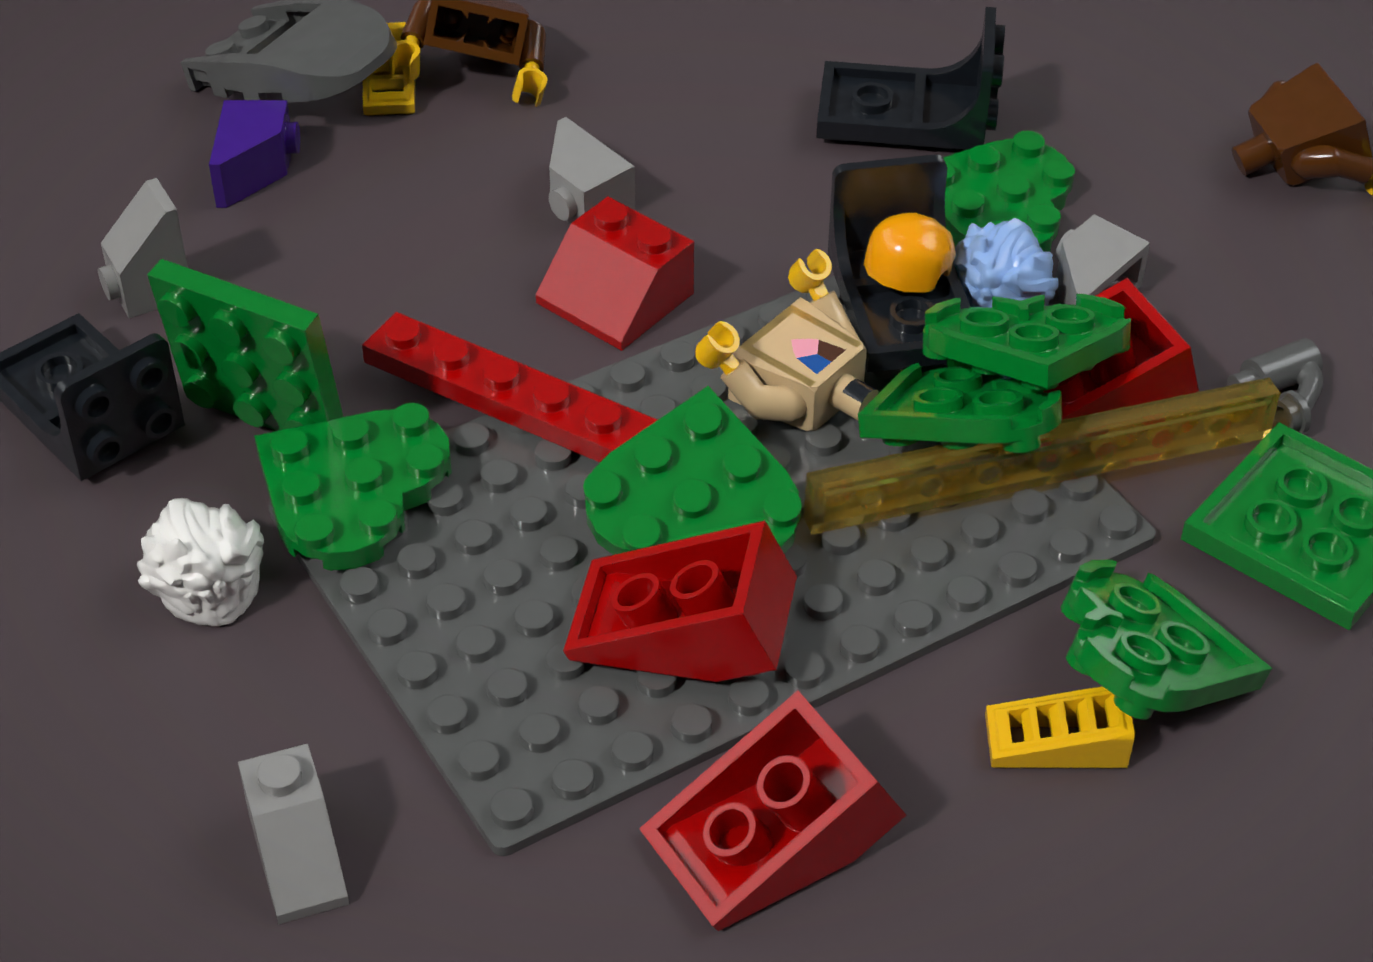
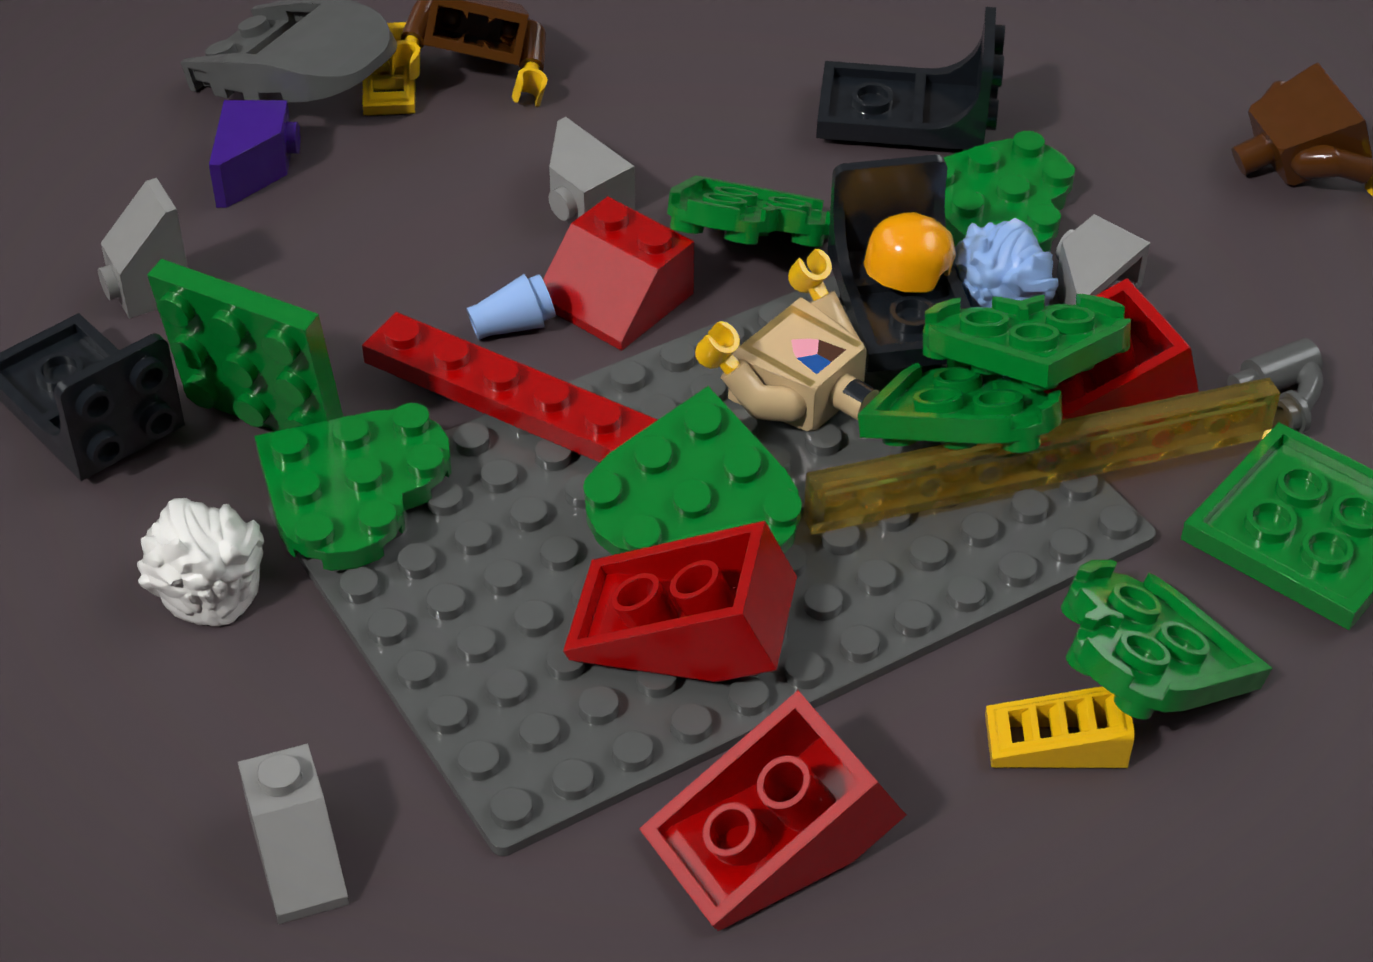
(513, 308): none -> light blue cone
(746, 211): none -> green plate

